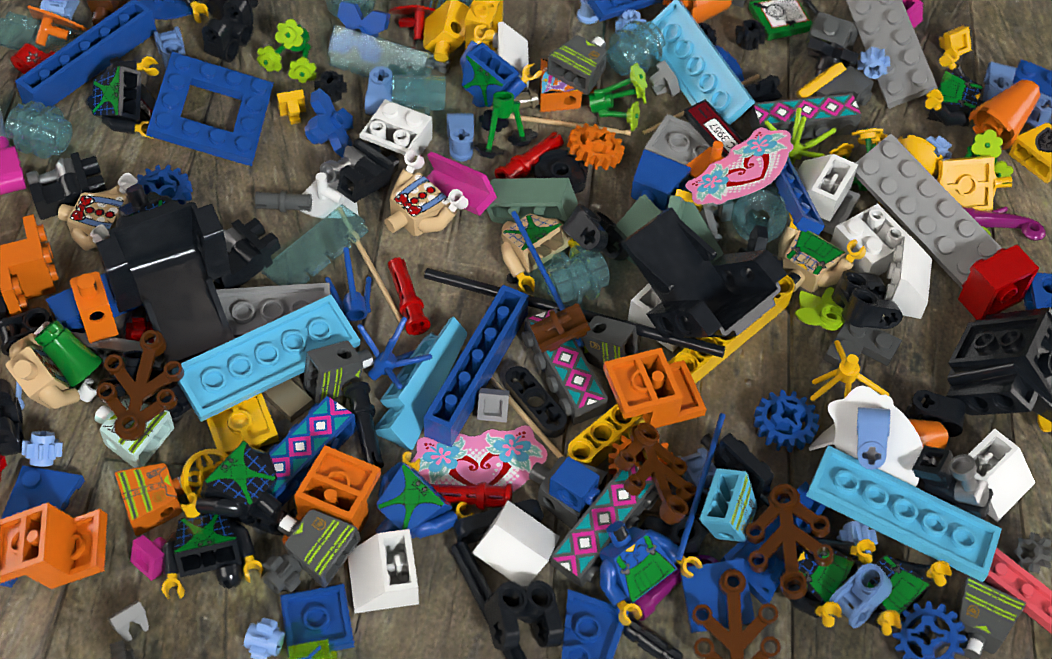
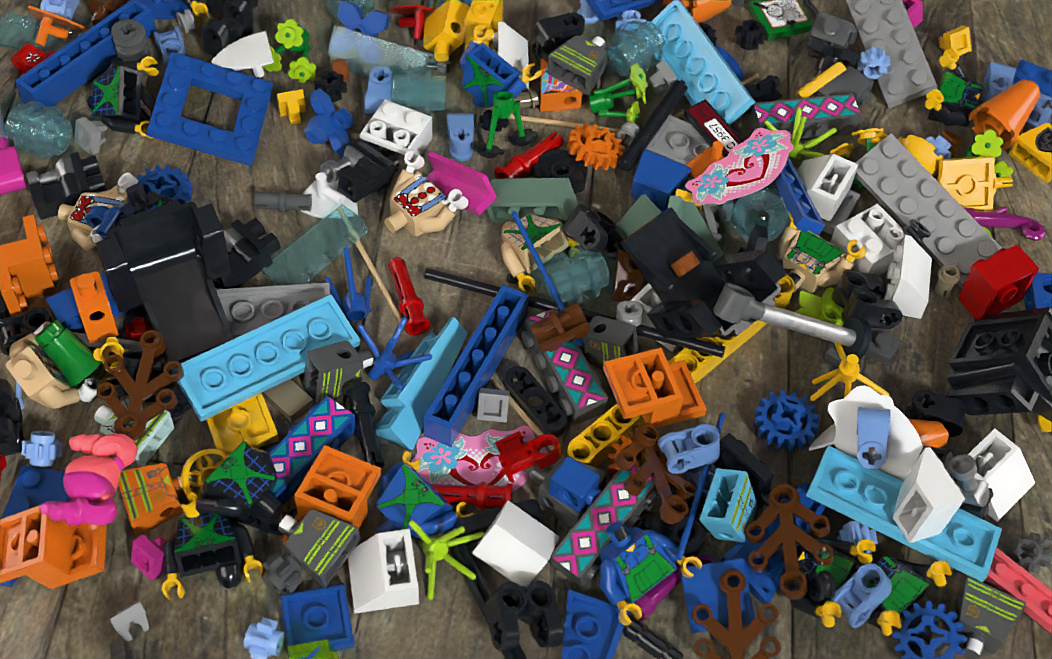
(89, 135): none -> light grey tile
(92, 479): none -> hair
(104, 217): none -> blue plate
(112, 345): none -> yellow plate
(130, 41): none -> dark grey piece
(186, 21): none -> light grey bush
(246, 53): none -> white shield
(341, 67): none -> dark orange axle
(437, 549): none -> lime plant
(518, 456): none -> red piece
(554, 32): none -> black piece
(627, 133): none -> light grey bush
(627, 278): none -> reddish brown hips
(629, 312): none -> light grey bush
(652, 125): none -> black axle
(685, 264): none -> dark orange axle
(692, 448): none -> medium blue piece
(739, 304): none -> piece
(821, 585): none -> black bush
(917, 231): none -> black bush
(926, 499): none -> white slope
(948, 277): none -> dark tan pin
(953, 139): none -> dark orange bush

